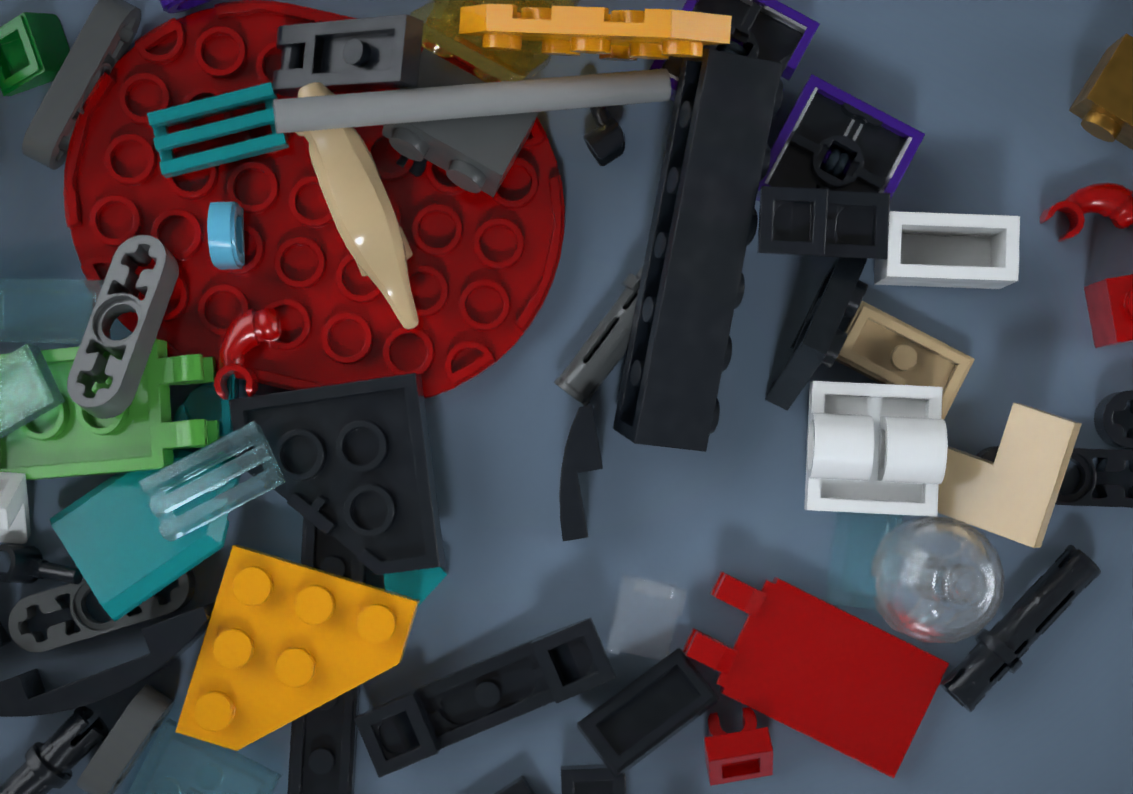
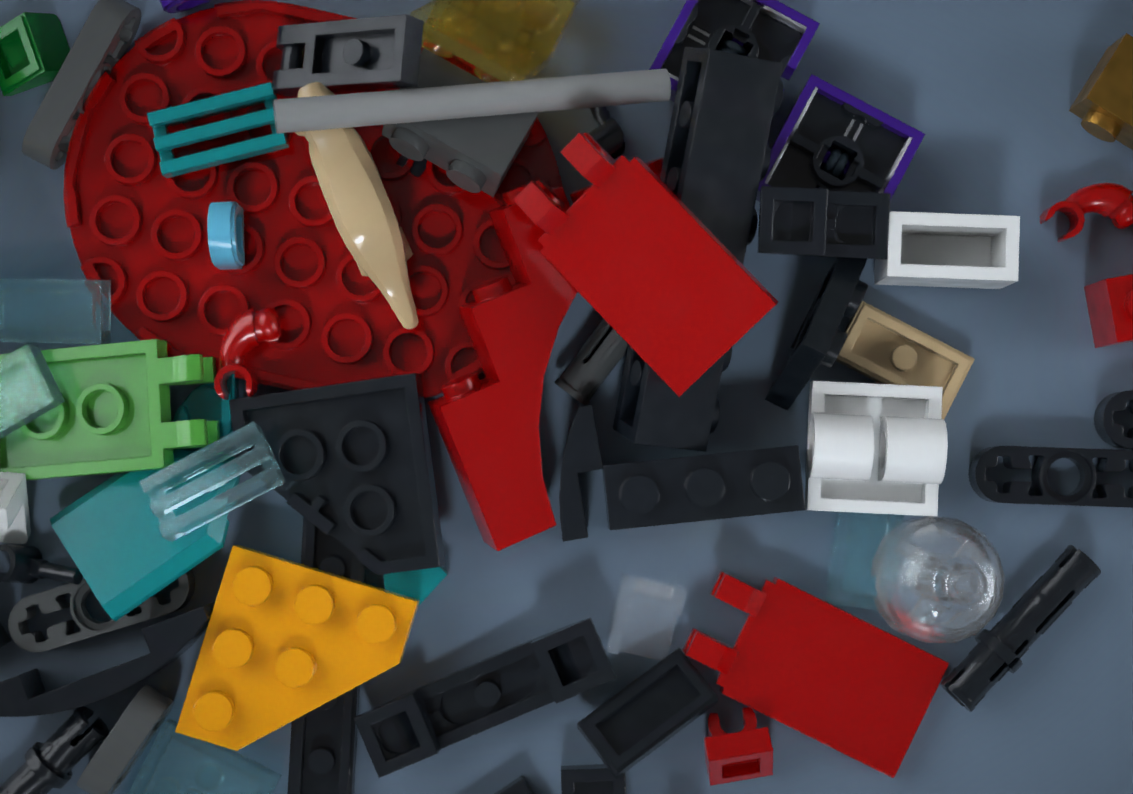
(134, 350): dark grey beam -> none
(495, 421): none -> red arch
(592, 30): light orange plate -> none
(646, 264): none -> red tile
(703, 487): none -> black brick
(1020, 486): tan tile -> none

